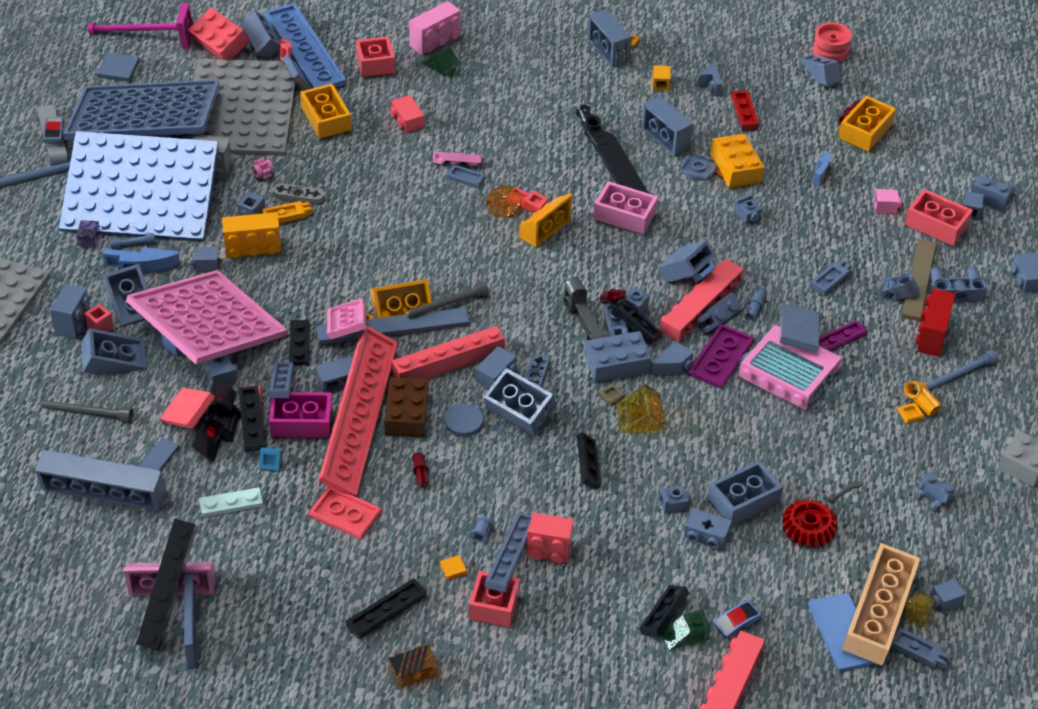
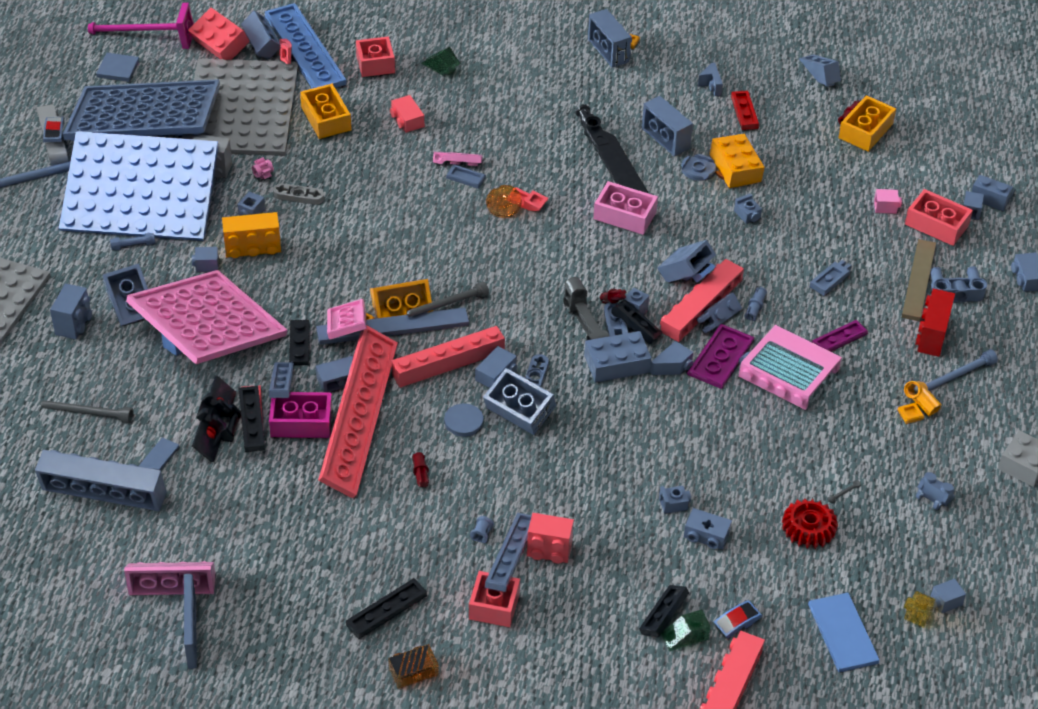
(88, 234): clear purple brick -> none
(99, 319): coral brick -> none
(112, 352): sand blue slope -> none
(148, 259): medium blue slope -> none
(167, 584): black brick -> none
(187, 408): coral tile -> none
(222, 368): sand blue brick -> none
(231, 502): light aqua plate -> none
(270, 459): dark azure tile -> none
(290, 211): light orange hinge -> none
(296, 73): sand blue tile -> none
(345, 512): coral tile -> none
(406, 407): reddish brown brick -> none
(435, 28): bright pink brick -> none
(453, 567): light orange tile -> none
(546, 220): light orange slope -> none
(588, 461): black plate -> none
(611, 394): dark tan tile -> none
(641, 411): clear yellow slope -> none
(661, 78): light orange brick -> none
(745, 492): sand blue brick -> none
(799, 327): sand blue tile -> none
(822, 169): medium blue slope -> none
(832, 41): coral wheel -> none
(881, 604): light nougat brick -> none
(900, 287): sand blue piece -> none
(919, 649): sand blue hinge -> none

